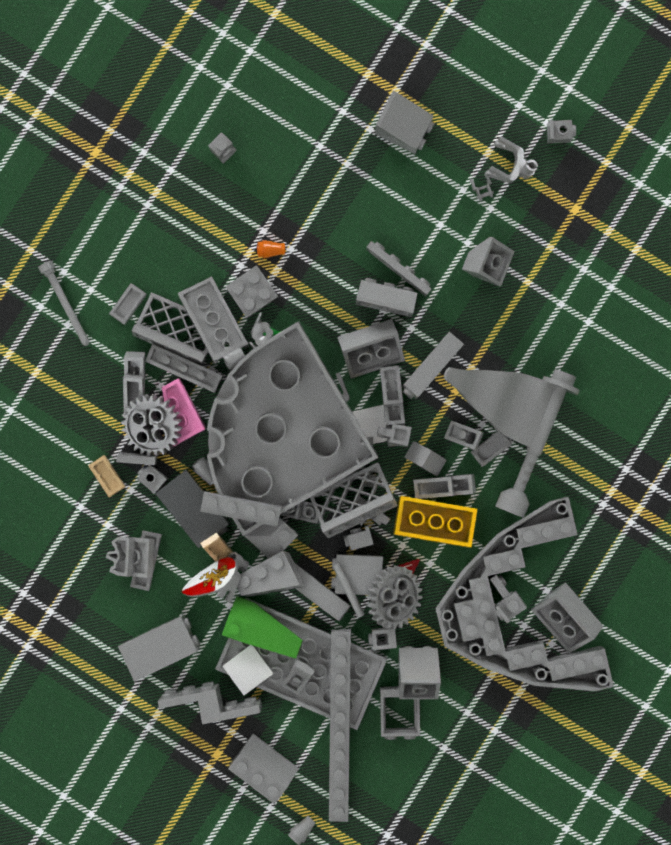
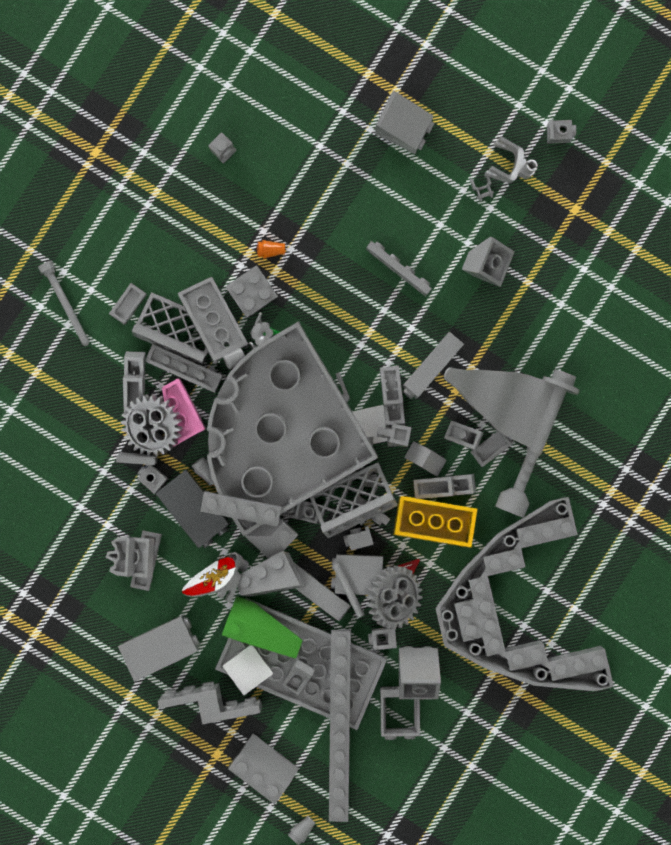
(107, 476): tan plate -> none
(216, 547): tan plate -> none
(371, 348): light grey slope -> none
(386, 297): light grey slope -> none
(499, 583): light grey plate -> none
(510, 607): light grey bracket -> none
(567, 618): light grey slope -> none

